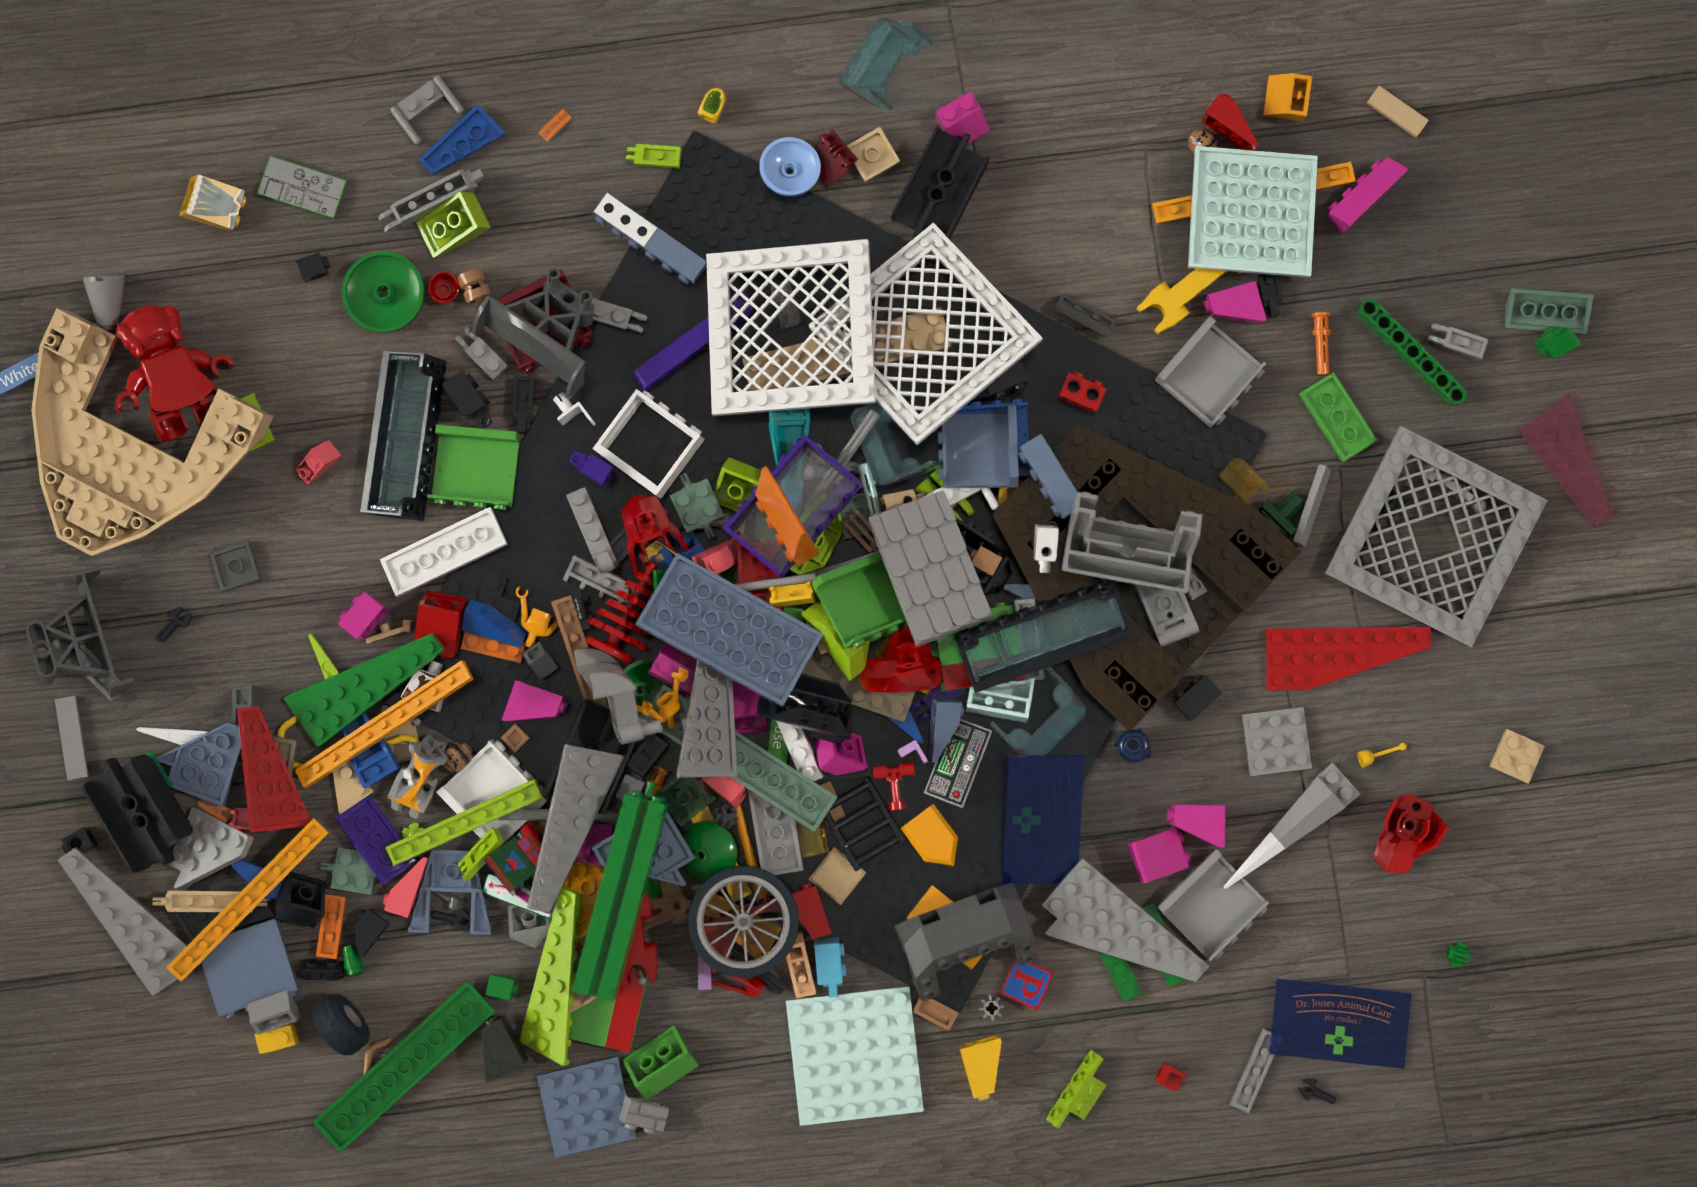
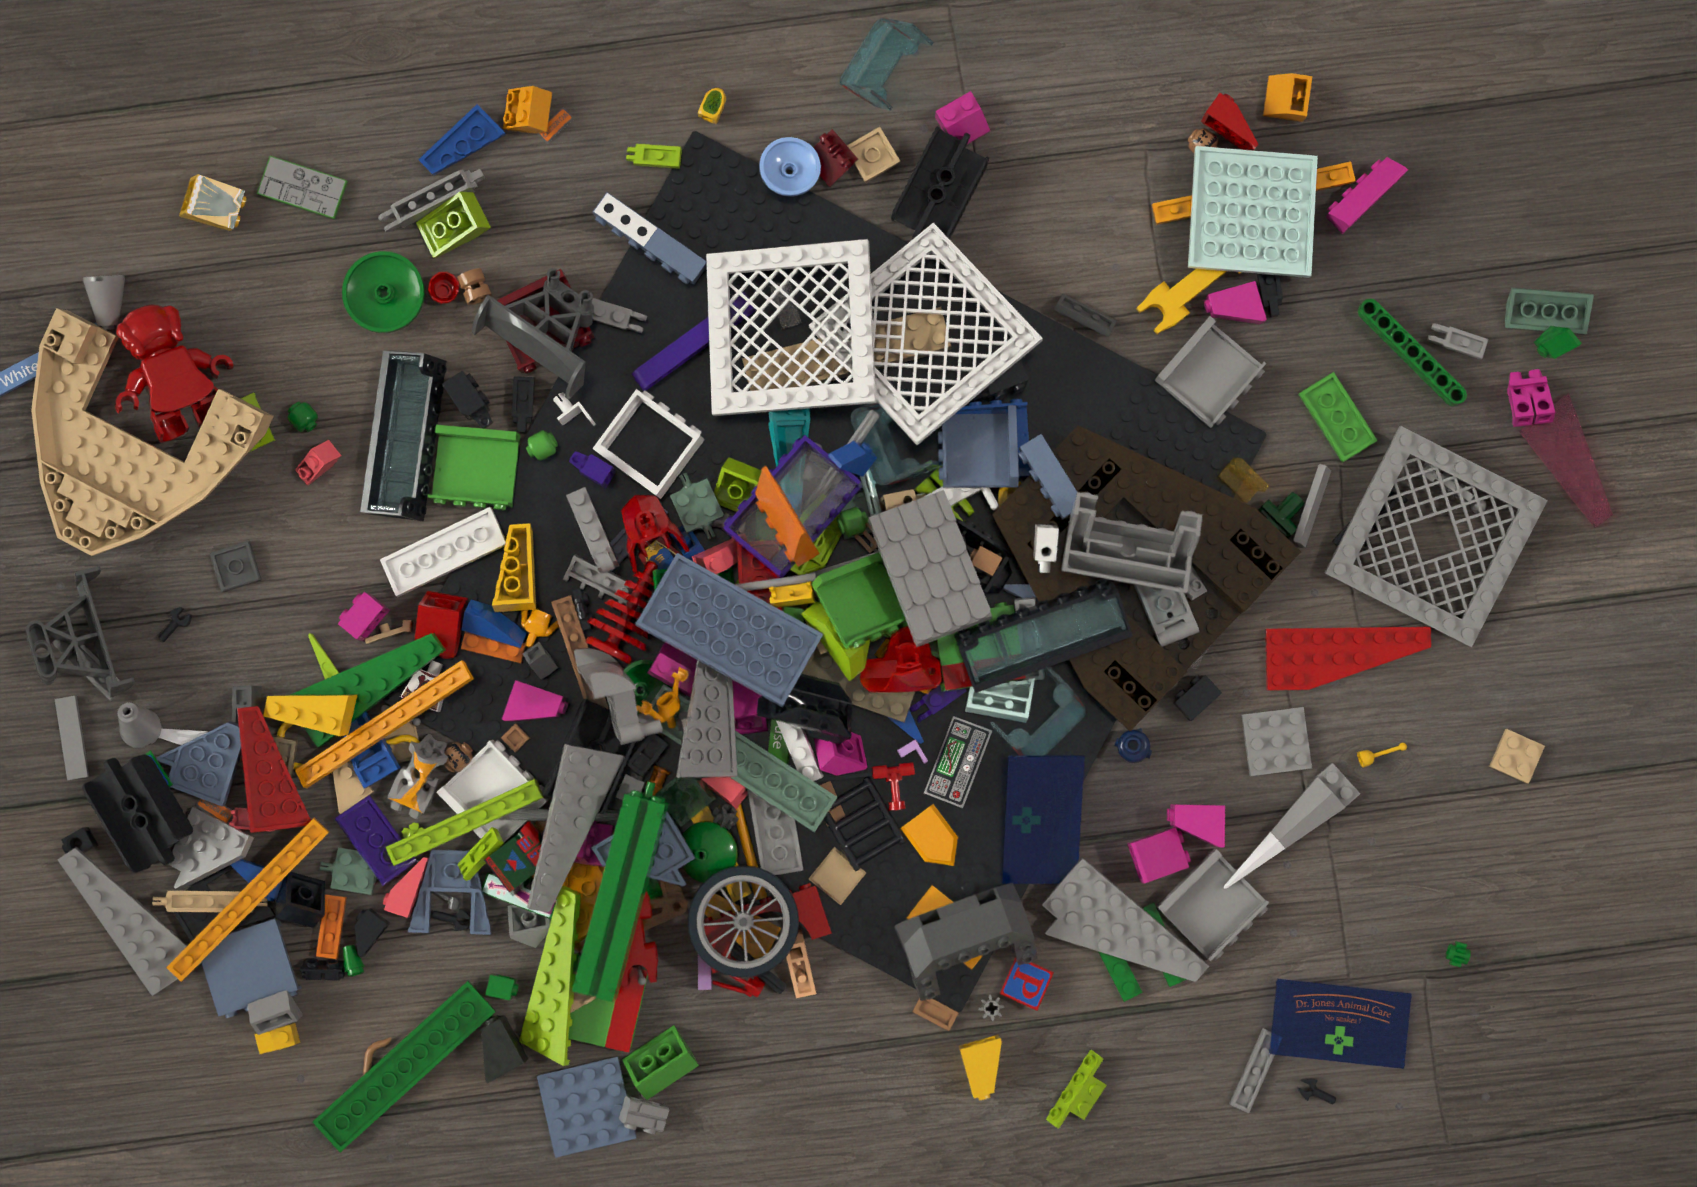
(138, 725): none -> light grey cone
(302, 417): none -> green head
(313, 267): black brick -> none
(318, 712): none -> yellow wedge
(341, 1024): black wheel -> none
(421, 101): light grey plate -> none
(483, 355): light grey hinge -> none
(517, 577): none -> yellow wedge
(527, 109): none -> light orange slope
(541, 445): none -> bright green head
(811, 842): clear yellow hinge -> none
(828, 963): medium azure hinge -> none
(852, 521): none -> bright green head
(854, 457): none -> blue slope
(854, 1056): light aqua plate -> none
(943, 723): sand blue slope -> none
(1080, 397): red brick -> none
(1169, 1077): red panel -> none
(1321, 332): orange pin -> none
(1397, 111): tan tile -> none
(1401, 846): red piece -> none
(1530, 399): none -> dark pink hips

